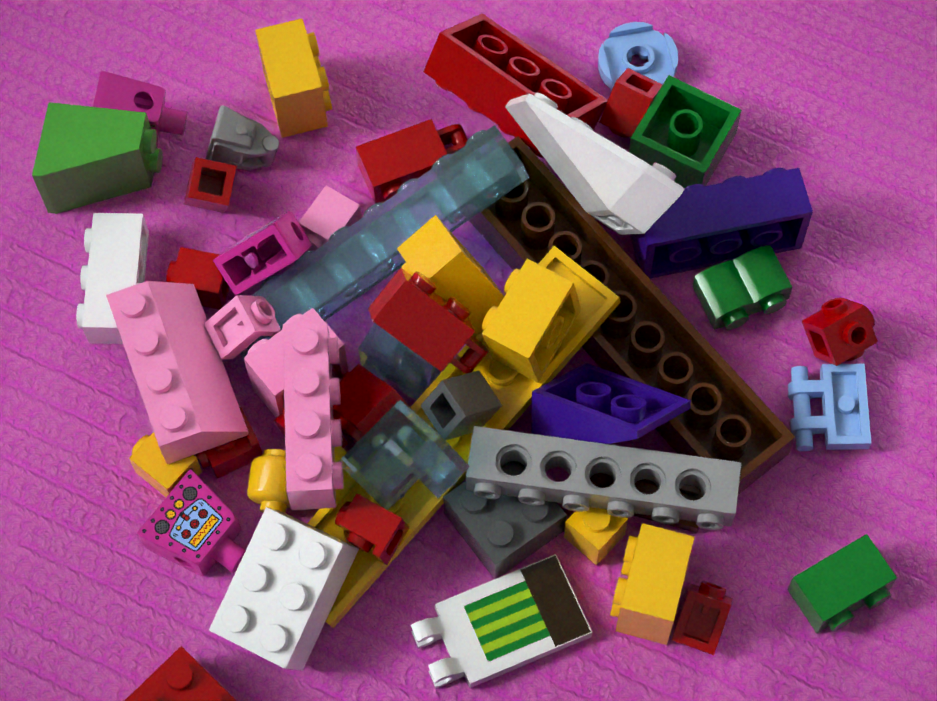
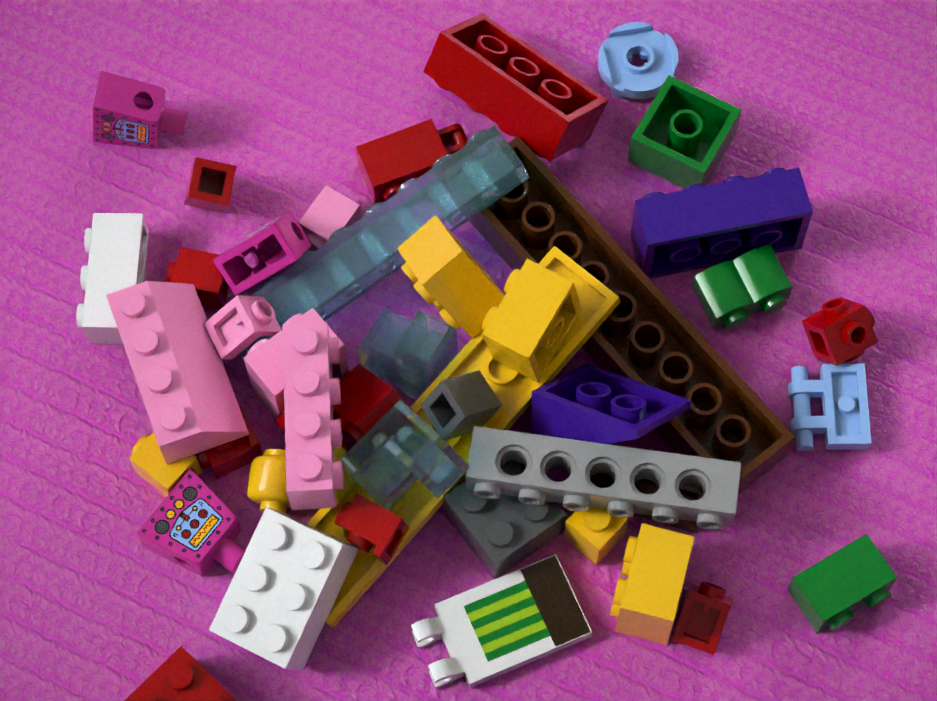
(93, 155): bright green slope -> none
(241, 141): light grey piece -> none
(294, 77): yellow brick -> none
(427, 322): red brick -> none
(598, 173): white wedge -> none
(629, 102): red brick -> none

